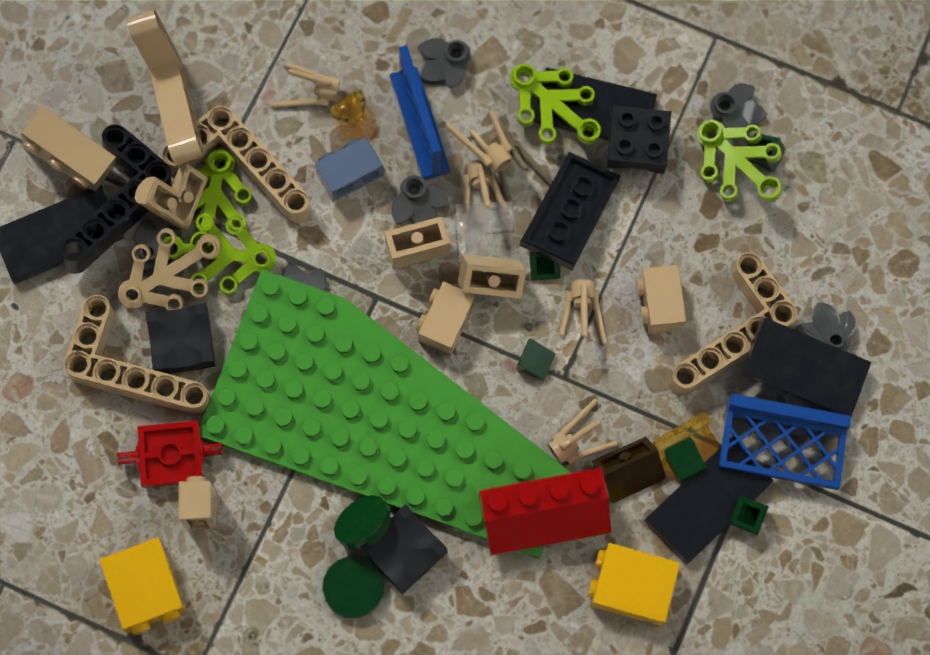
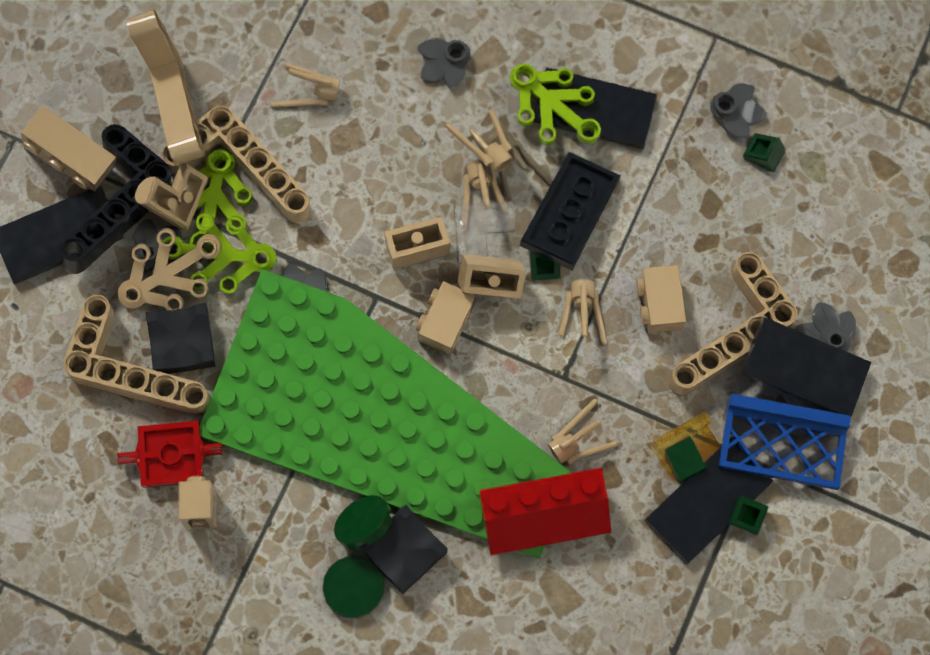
(143, 586): yellow brick -> none
(349, 168): sand blue brick -> none
(350, 108): clear yellow brick -> none
(418, 118): blue fence -> none
(418, 206): dark grey plate -> none
(535, 360): dark green slope -> none
(630, 469): dark brown panel -> none
(633, 584): yellow brick -> none
(639, 139): black brick -> none
(737, 157): lime plant -> none

